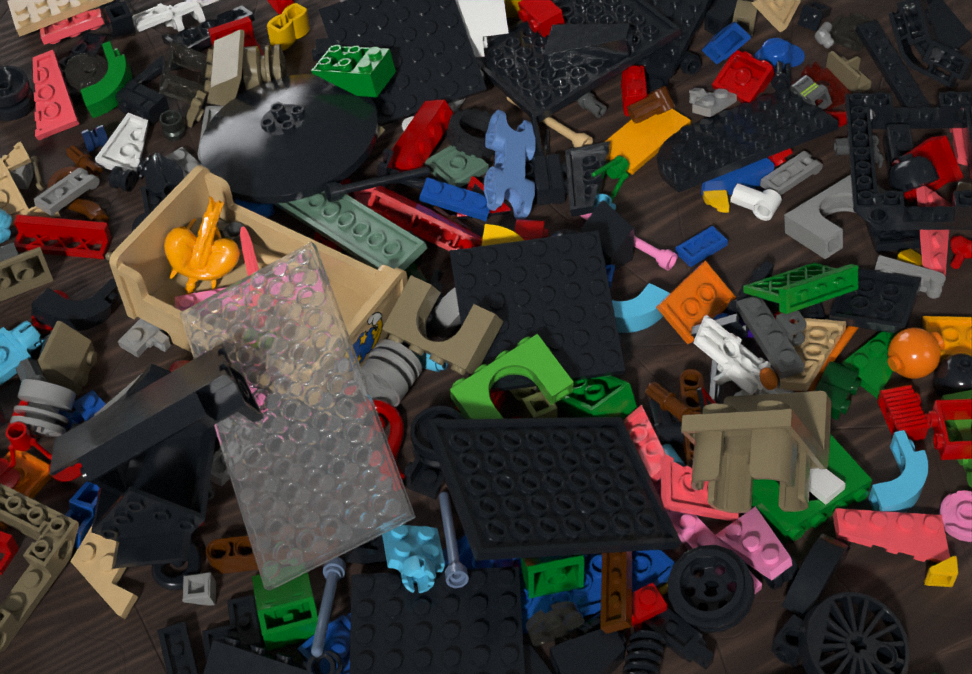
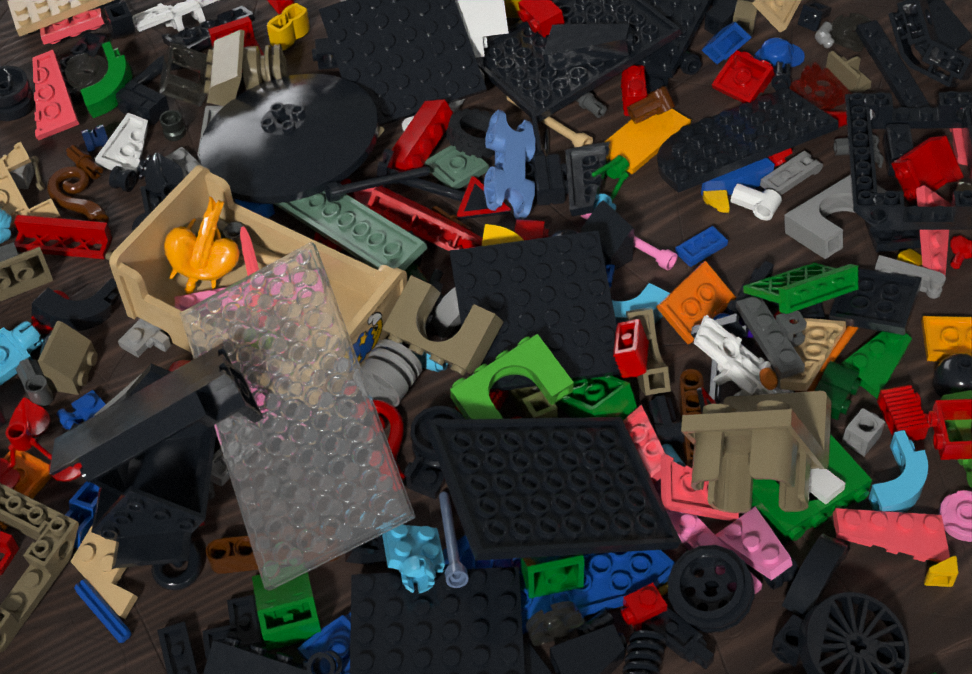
(43, 407): light grey wheel -> none
(66, 191): light grey plate -> none
(103, 611): none -> blue axle
(195, 112): dark tan plate -> none
(199, 589): light grey slope -> none
(333, 572): sand blue piece -> none
(356, 69): green slope -> none
(455, 199): blue plate -> none
(616, 591): reddish brown plate -> none
(631, 348): none -> red brick
(657, 376): none -> dark tan arch
(667, 400): reddish brown axle -> none
(710, 103): light grey hinge -> none
(811, 91): dark grey leg -> none
(861, 440): none -> light grey brick
(912, 173): black cylinder -> none
(915, 352): orange brick -> none

